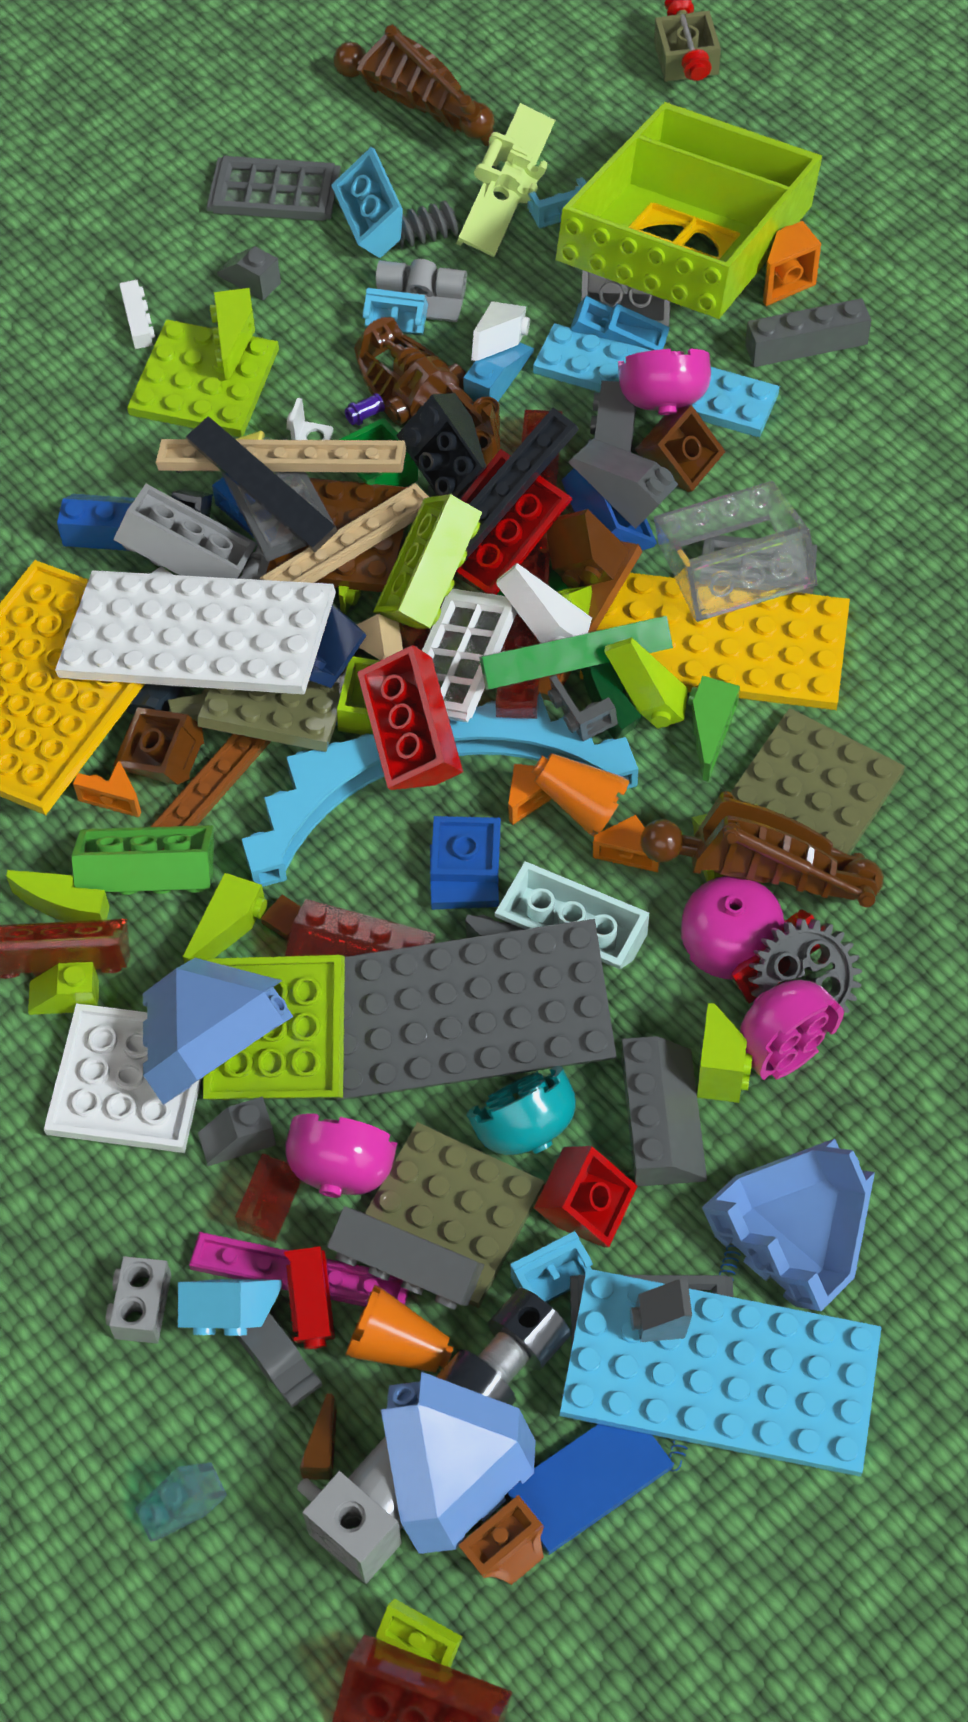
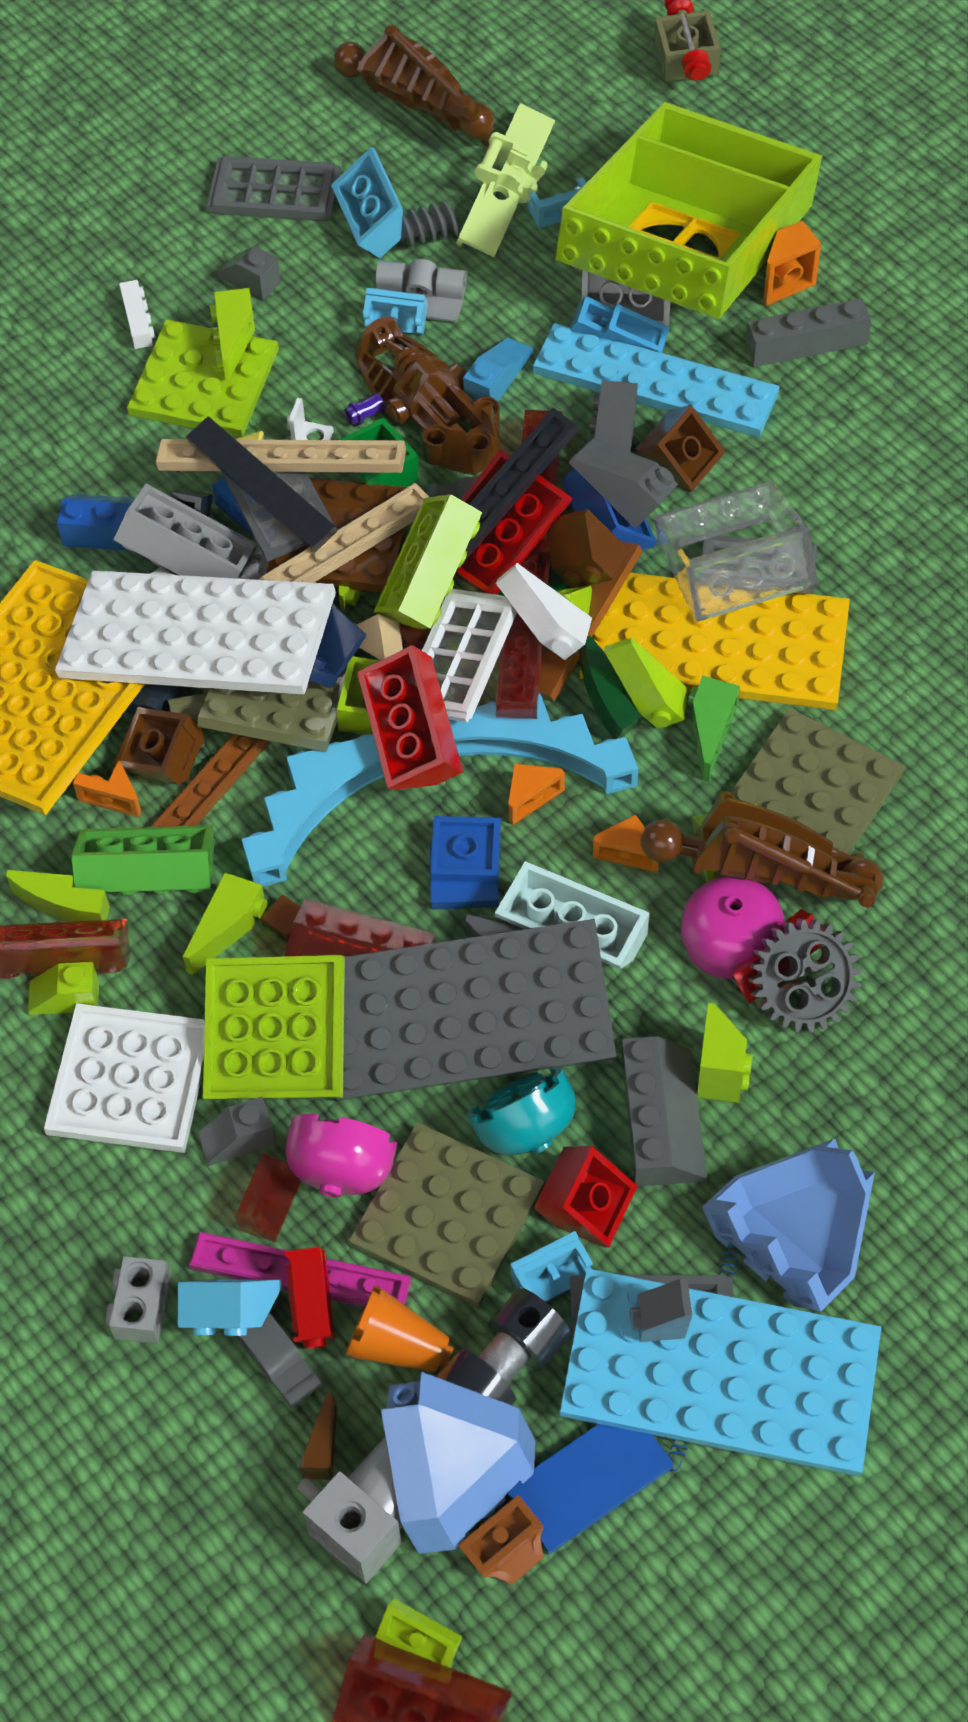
(180, 1500): clear light blue slope -> none
(202, 1020): medium blue panel -> none
(405, 1256): dark grey brick -> none
(444, 444): black slope -> none
(499, 329): white slope -> none
(570, 652): tile -> none
(580, 790): orange cone -> none
(587, 723): dark grey bracket -> none
(665, 379): dark pink cylinder -> none
(788, 1026): dark pink cylinder -> none

